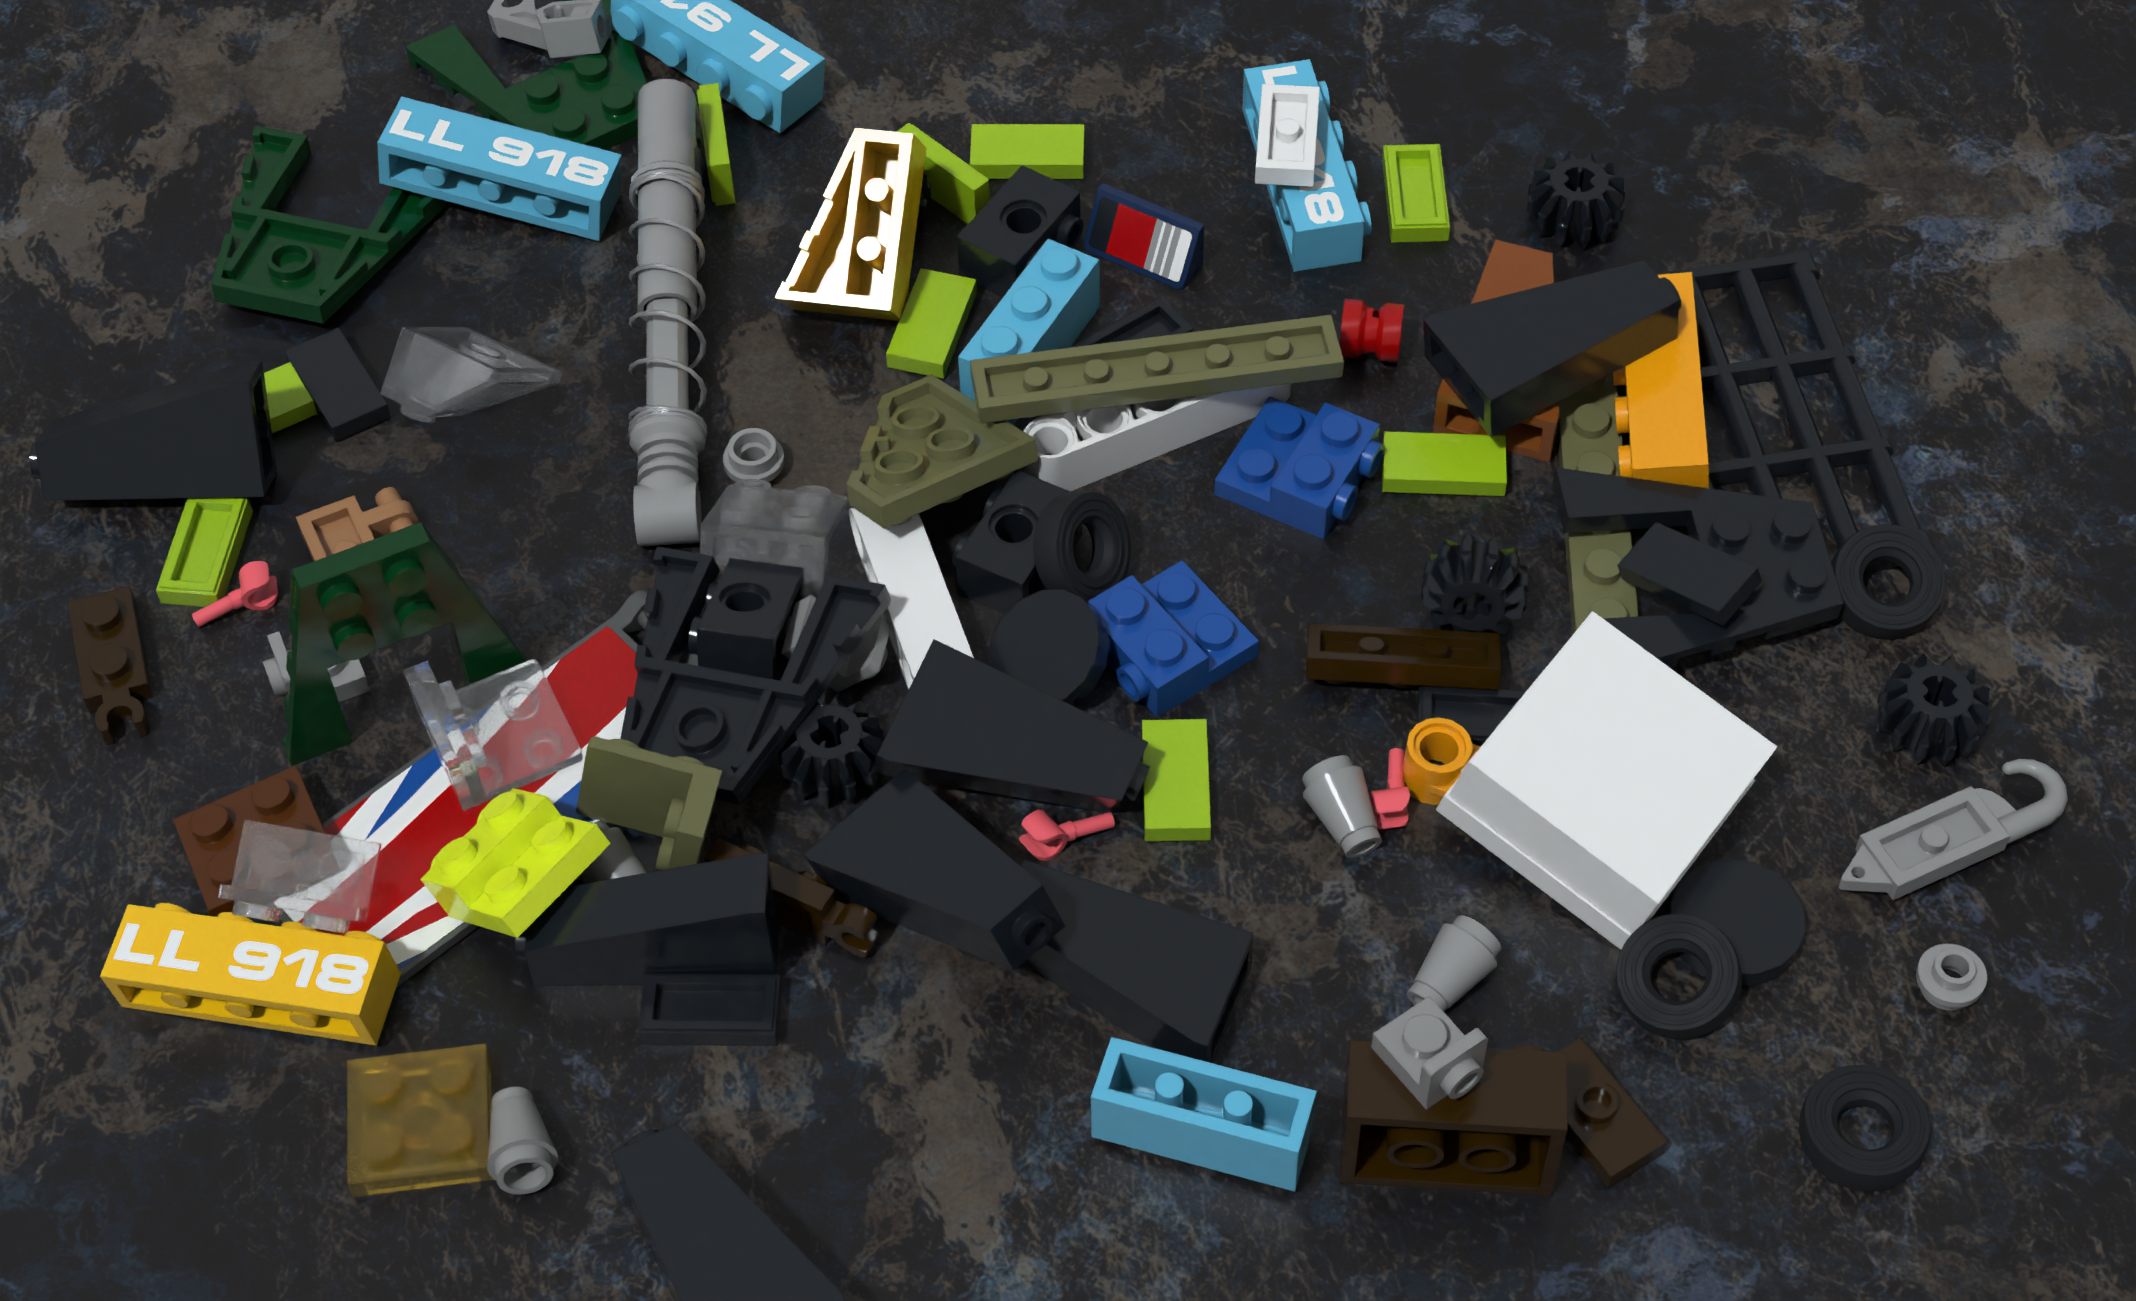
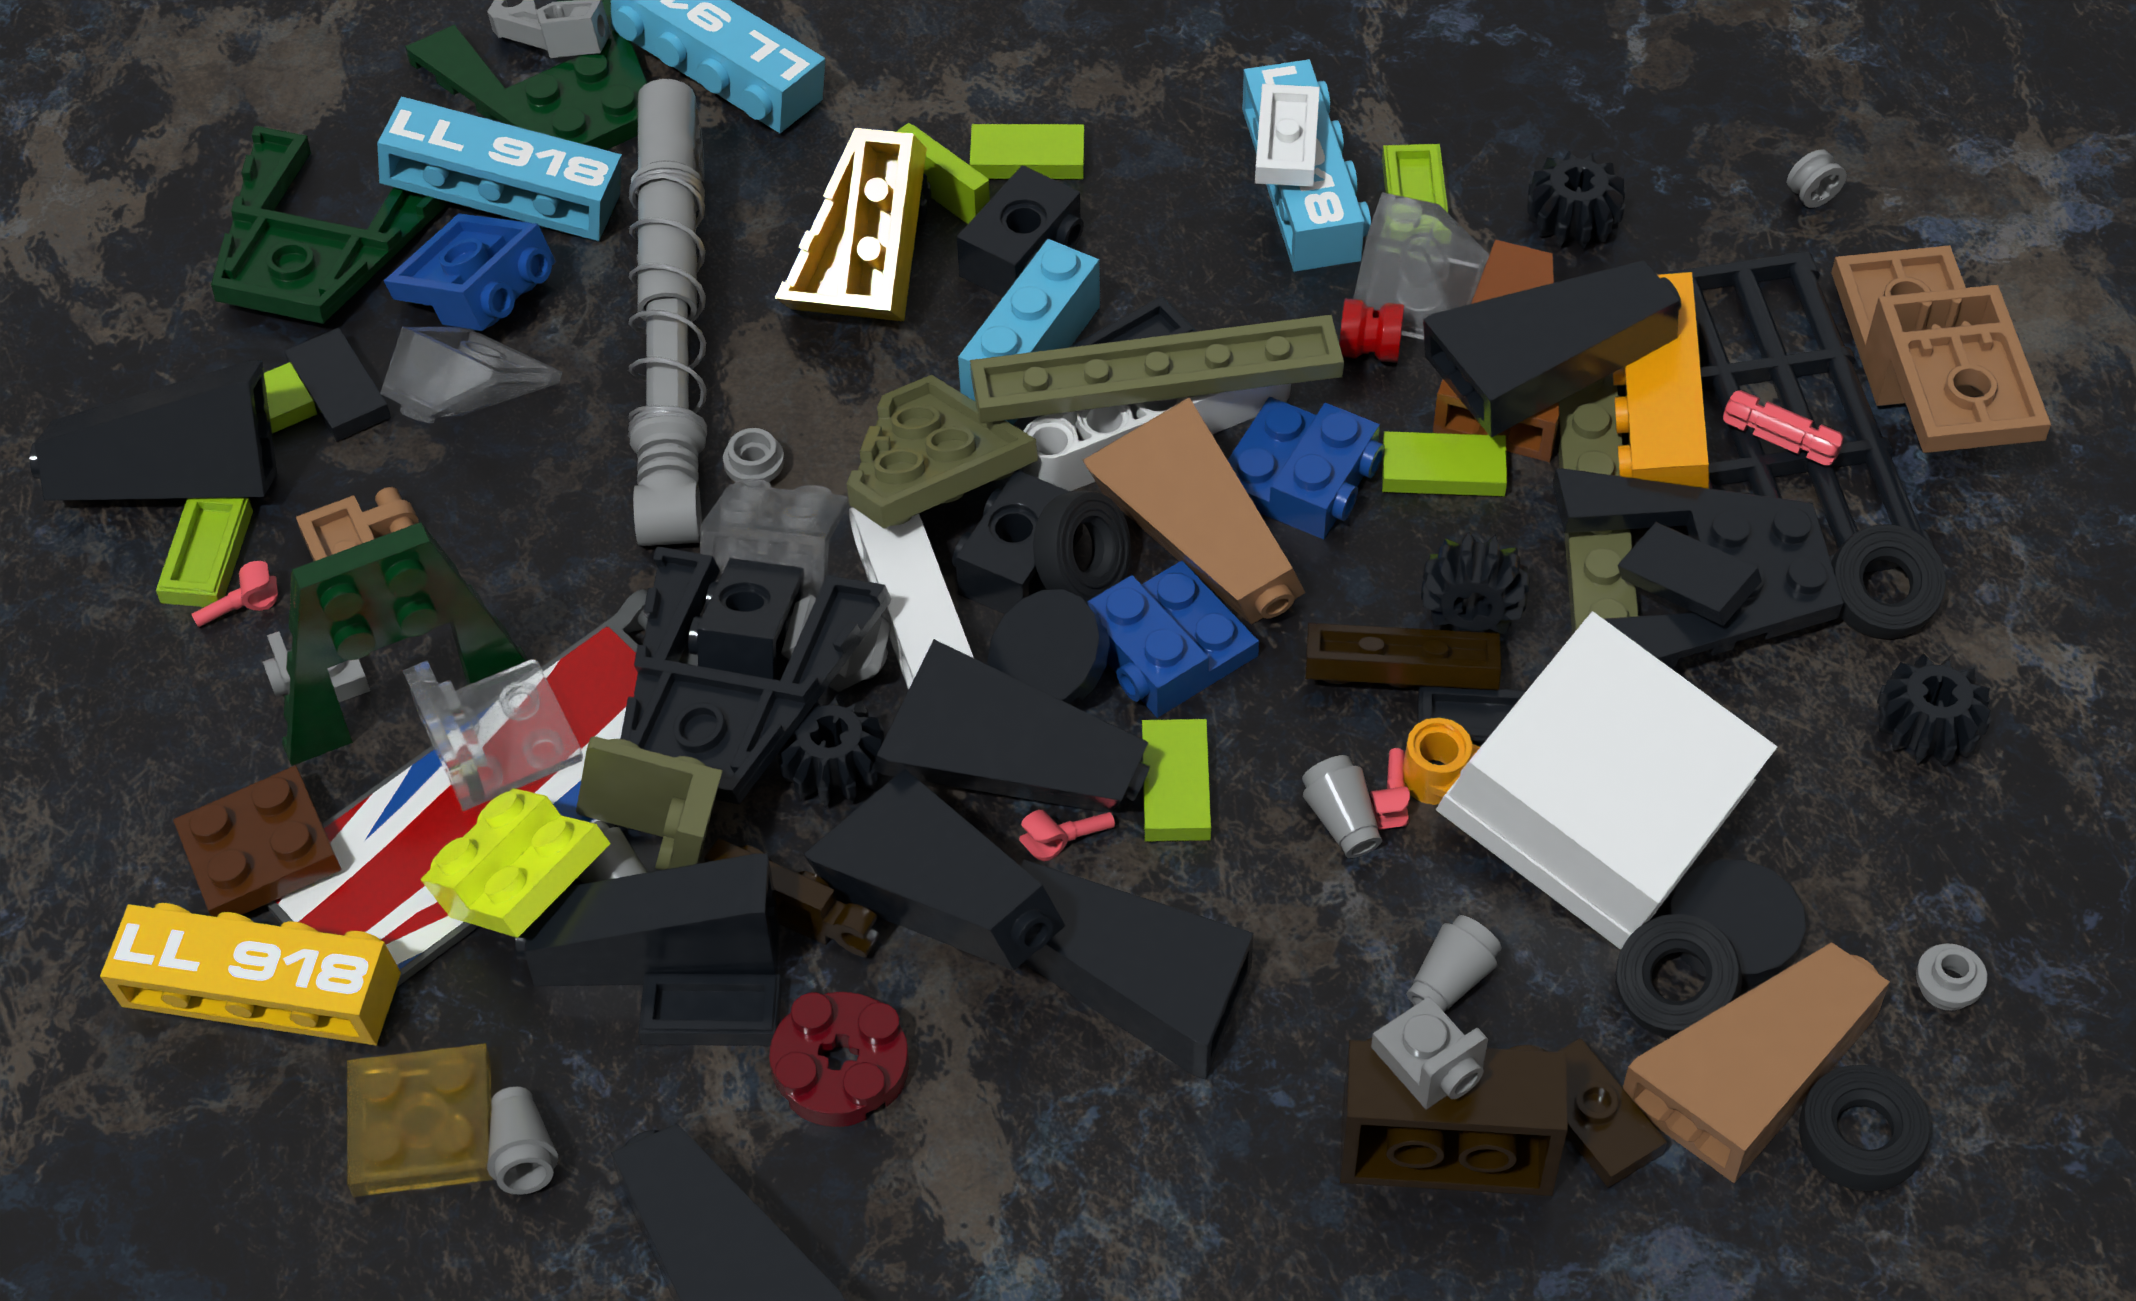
(111, 659): dark brown plate -> none
(304, 873): clear bracket -> none
(474, 270): none -> blue plate
(715, 144): lime tile -> none
(830, 1022): none -> dark red plate
(931, 323): lime tile -> none
(1145, 237): slope -> none
(1193, 504): none -> medium nougat slope
(1202, 1113): medium azure brick -> none
(1418, 260): none -> clear slope
(1751, 1063): none -> medium nougat slope
(1783, 428): none -> coral axle
(1816, 178): none -> light grey bush
(1937, 346): none -> medium nougat bracket
(1950, 834): light grey plate -> none

